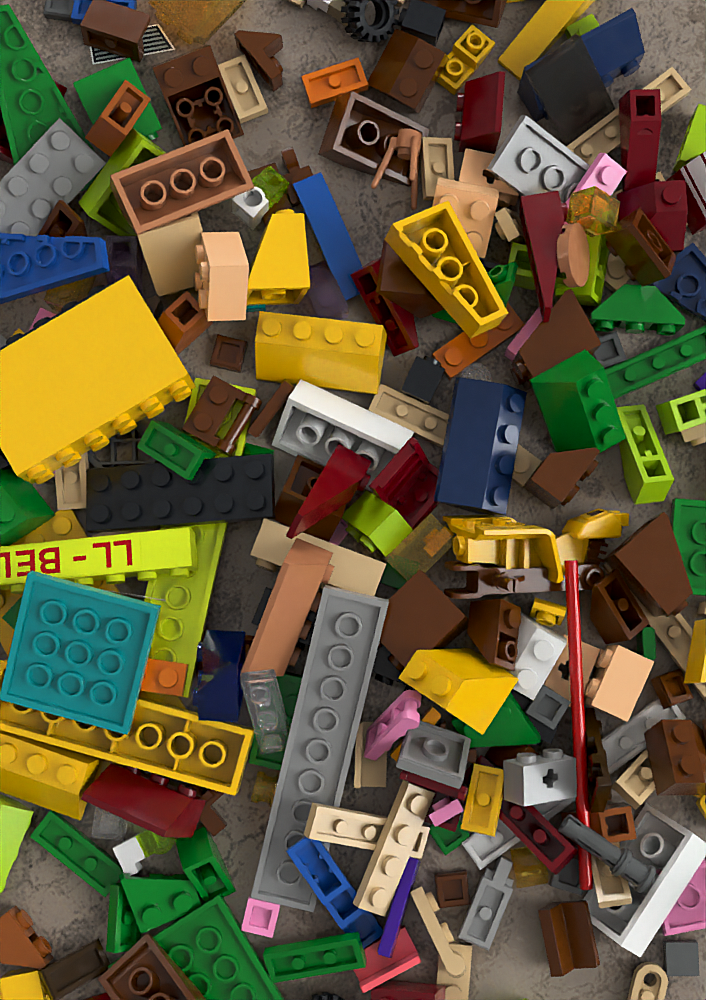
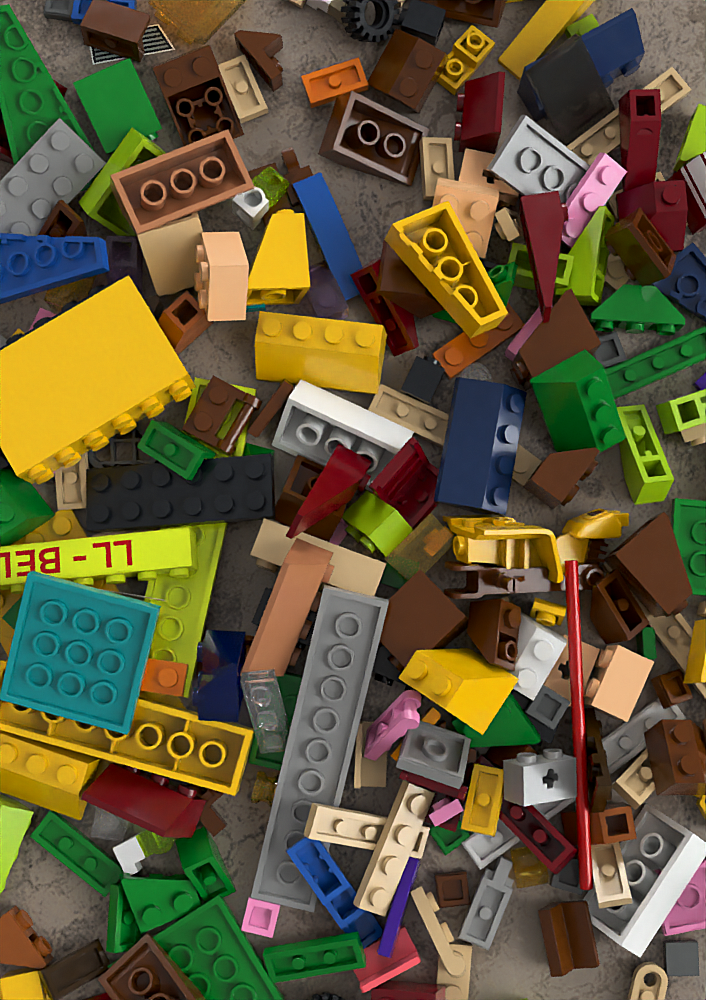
(118, 118): dark orange slope -> none
(228, 353): reddish brown tile -> none
(408, 148): nougat plant -> none
(573, 255): nougat tile -> none
(594, 211): clear yellow brick -> none
(619, 860): dark grey pin -> none

